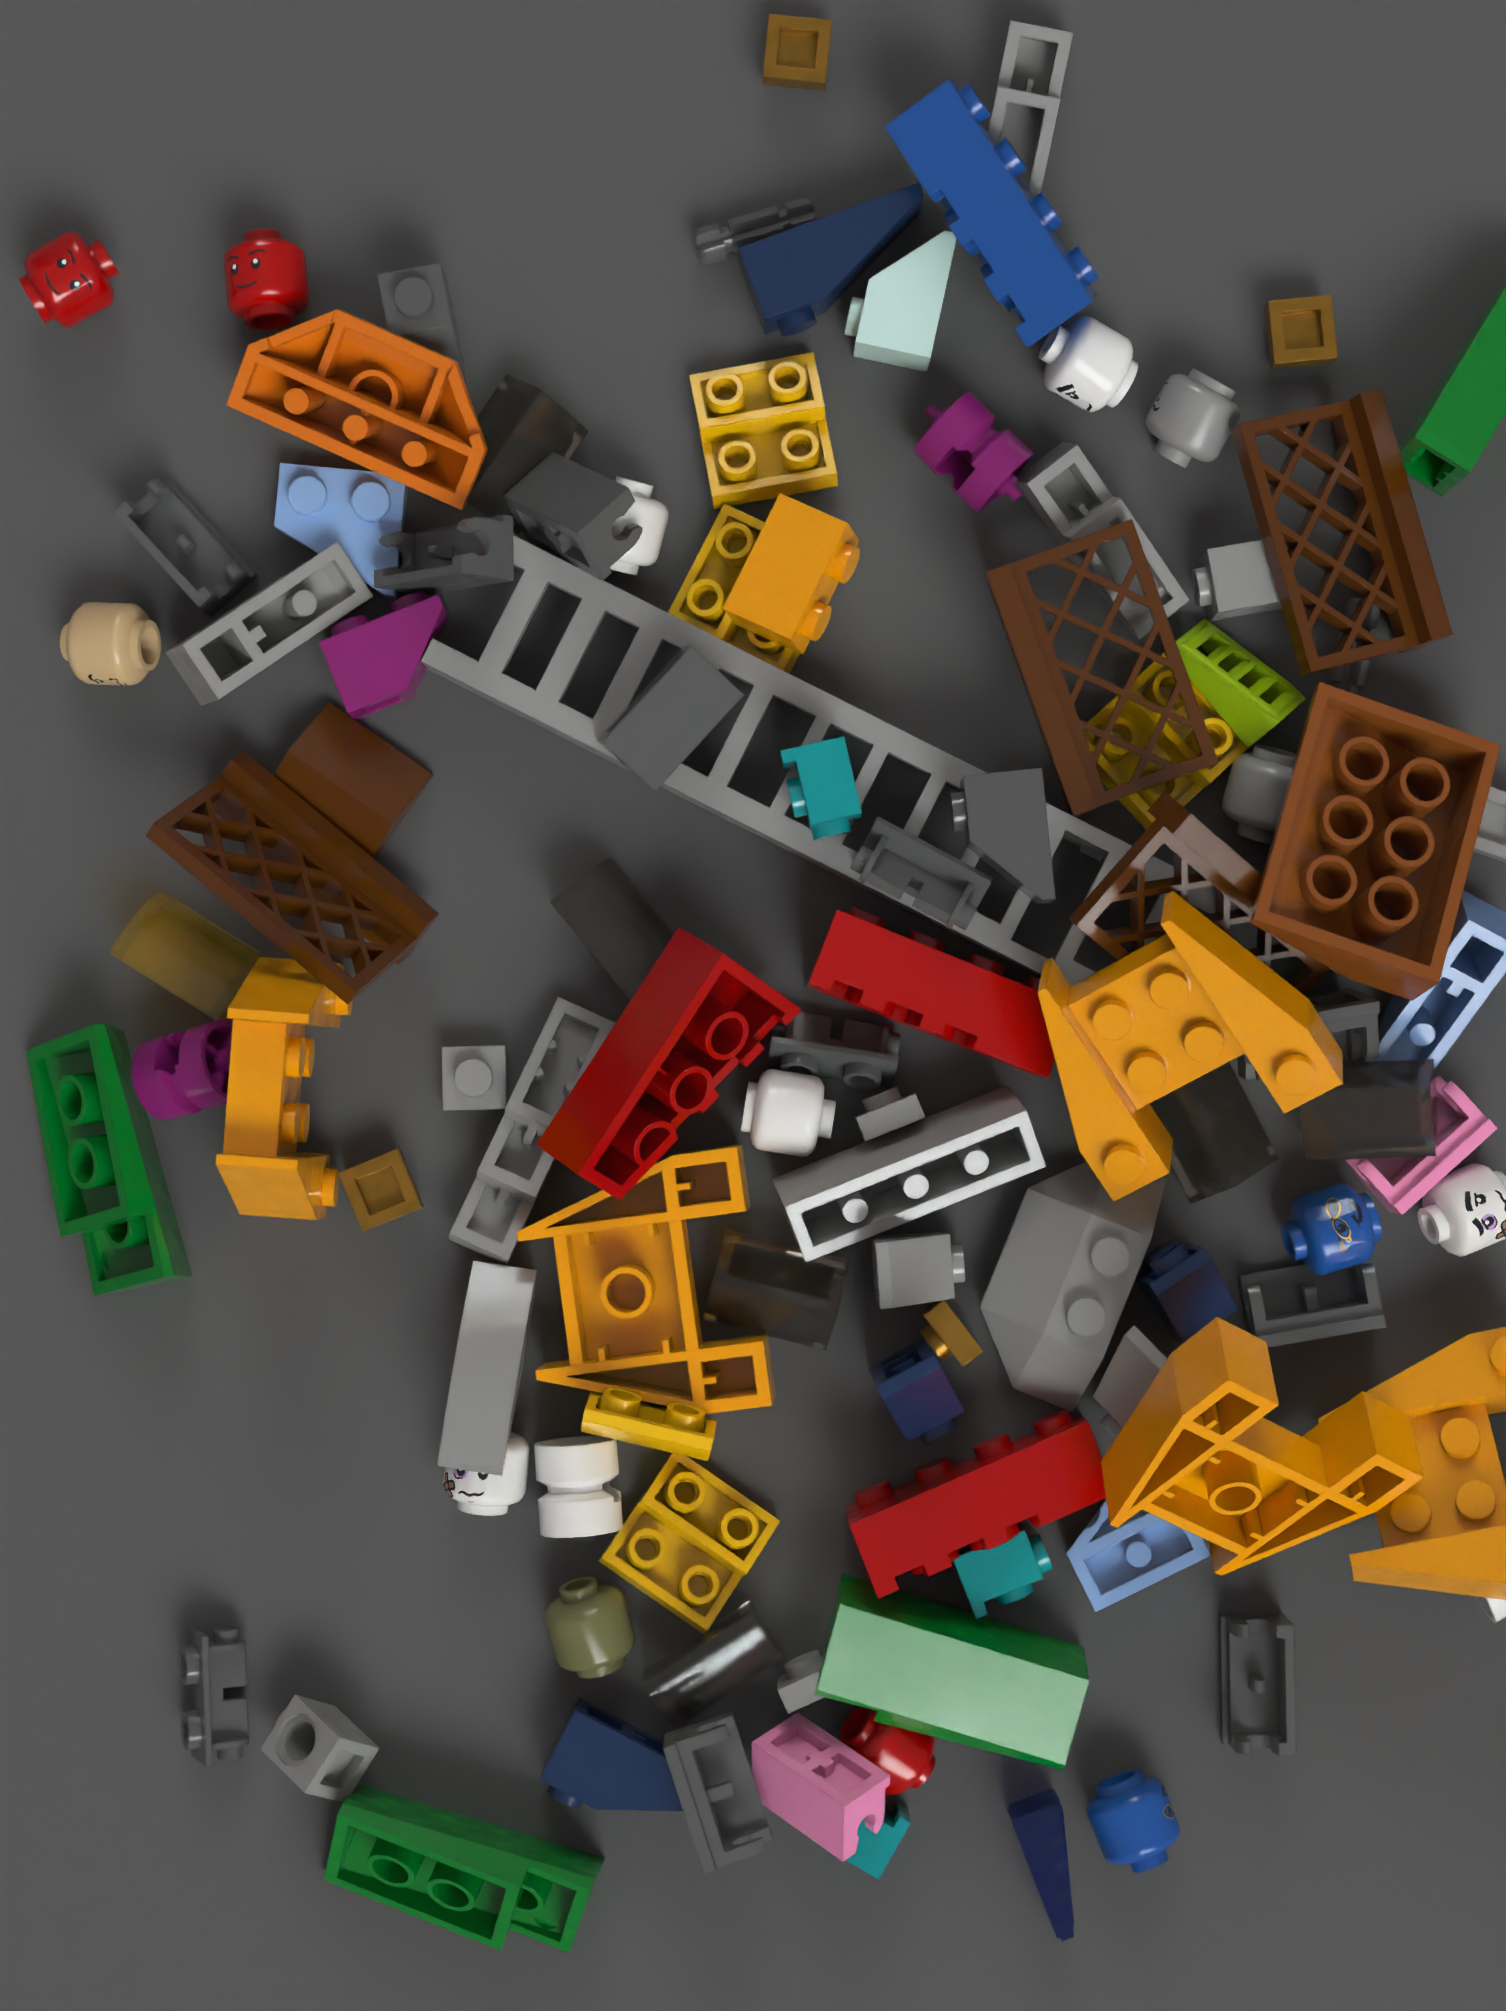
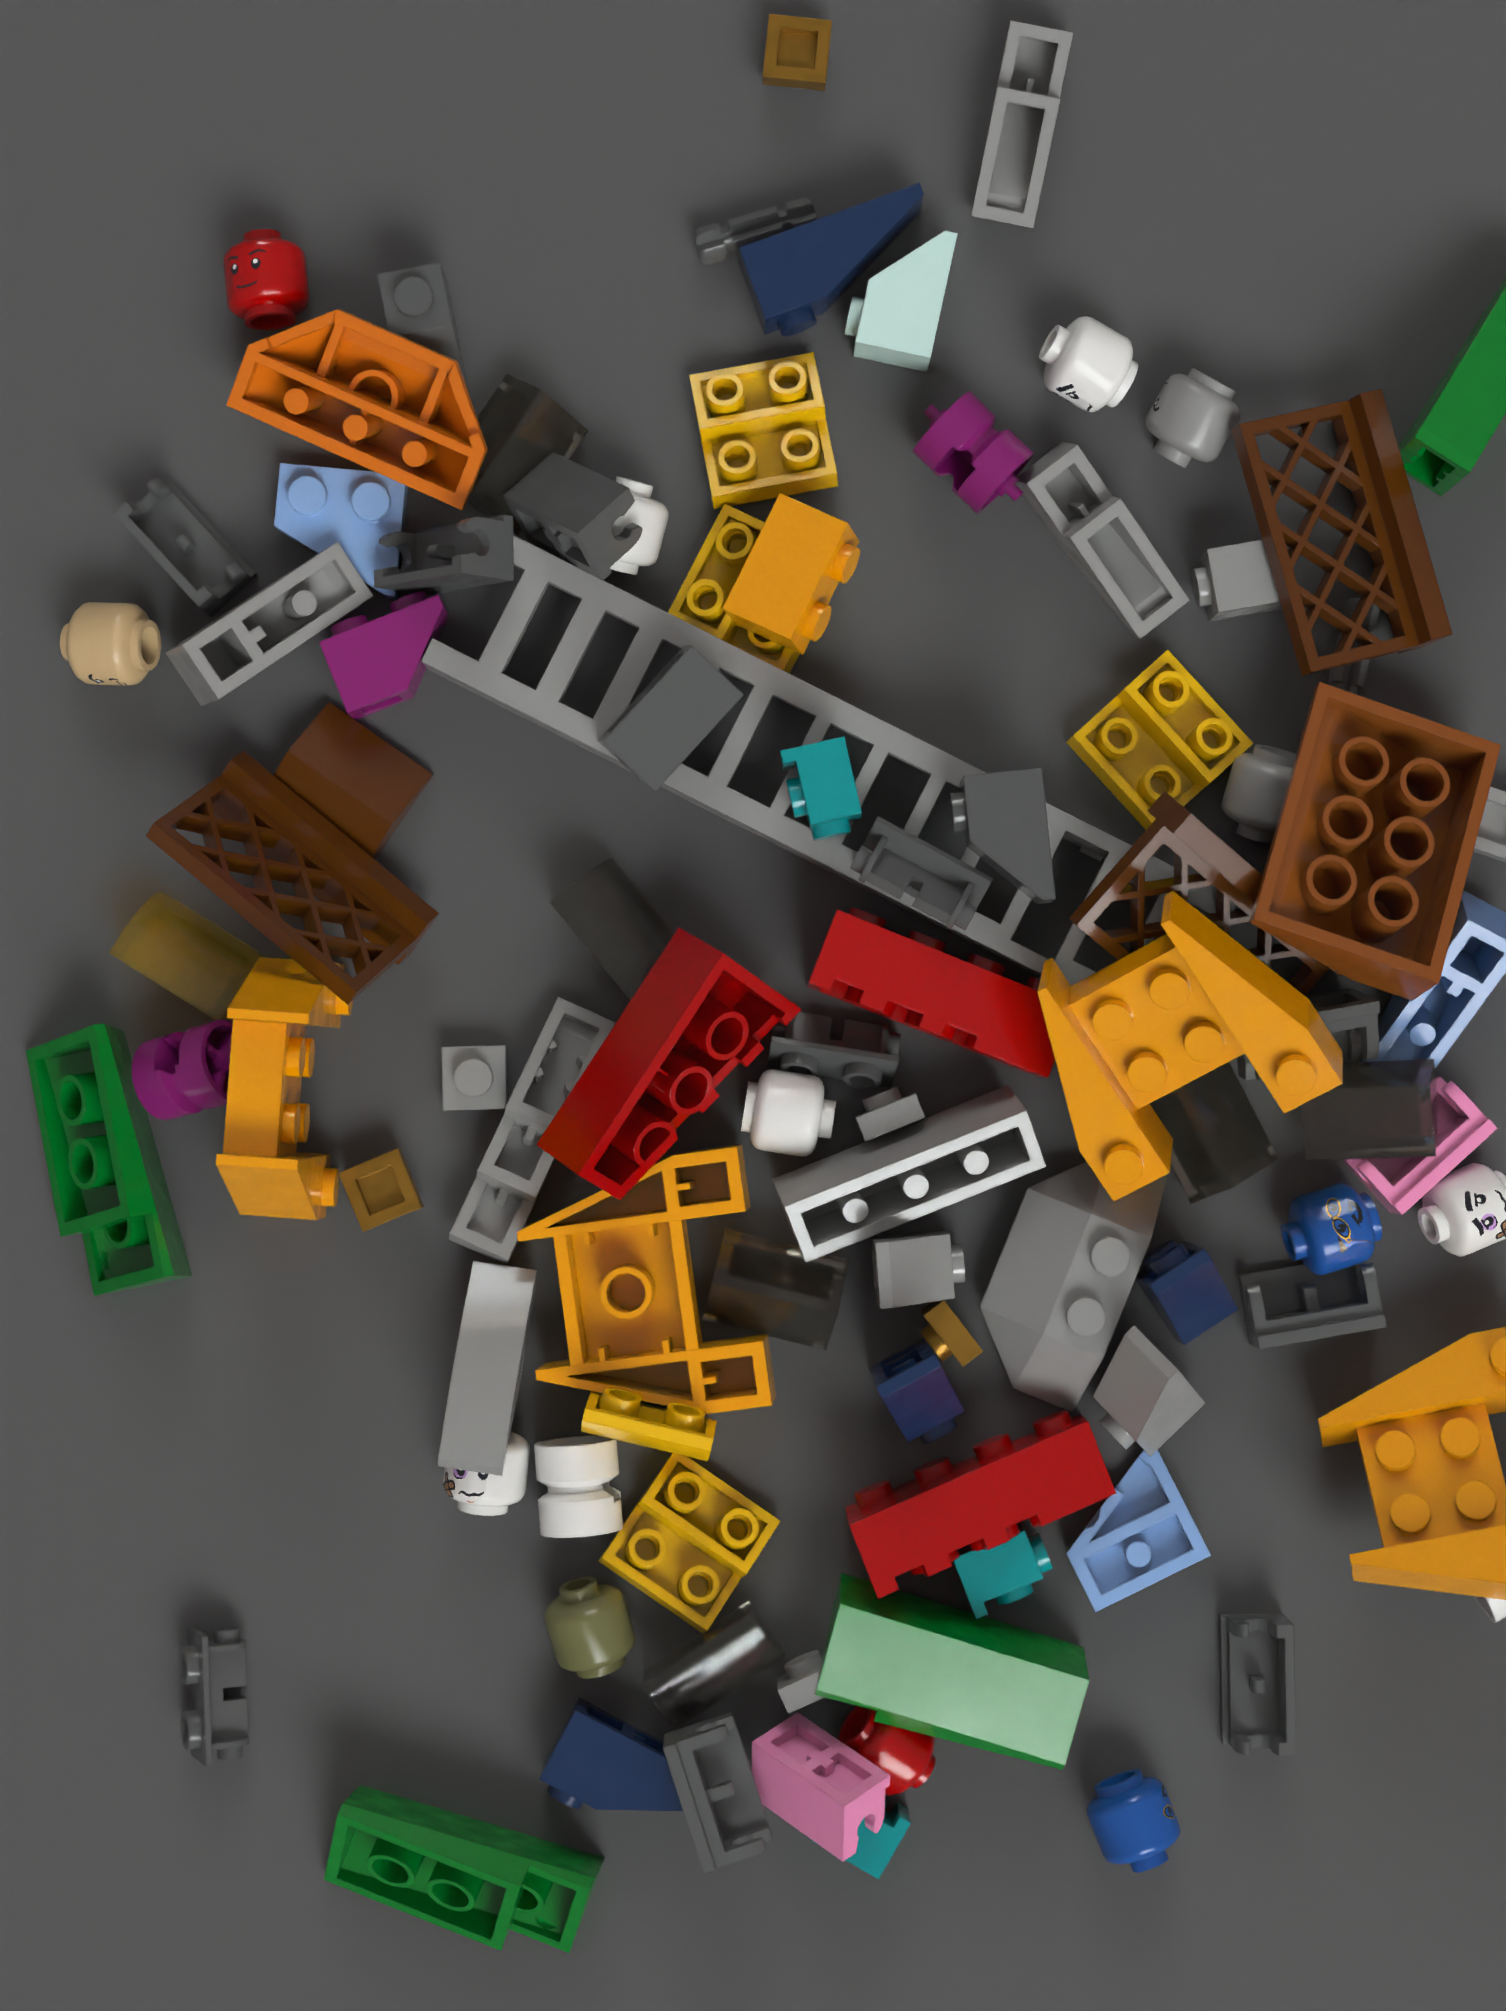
(69, 279): red head -> none
(319, 1748): light grey brick -> none
(993, 209): blue wedge -> none
(1042, 1836): clear blue slope -> none
(1047, 686): reddish brown fence -> none
(1236, 682): lime slope -> none
(1238, 1480): light orange wedge -> none
(1301, 332): pearl gold plate -> none

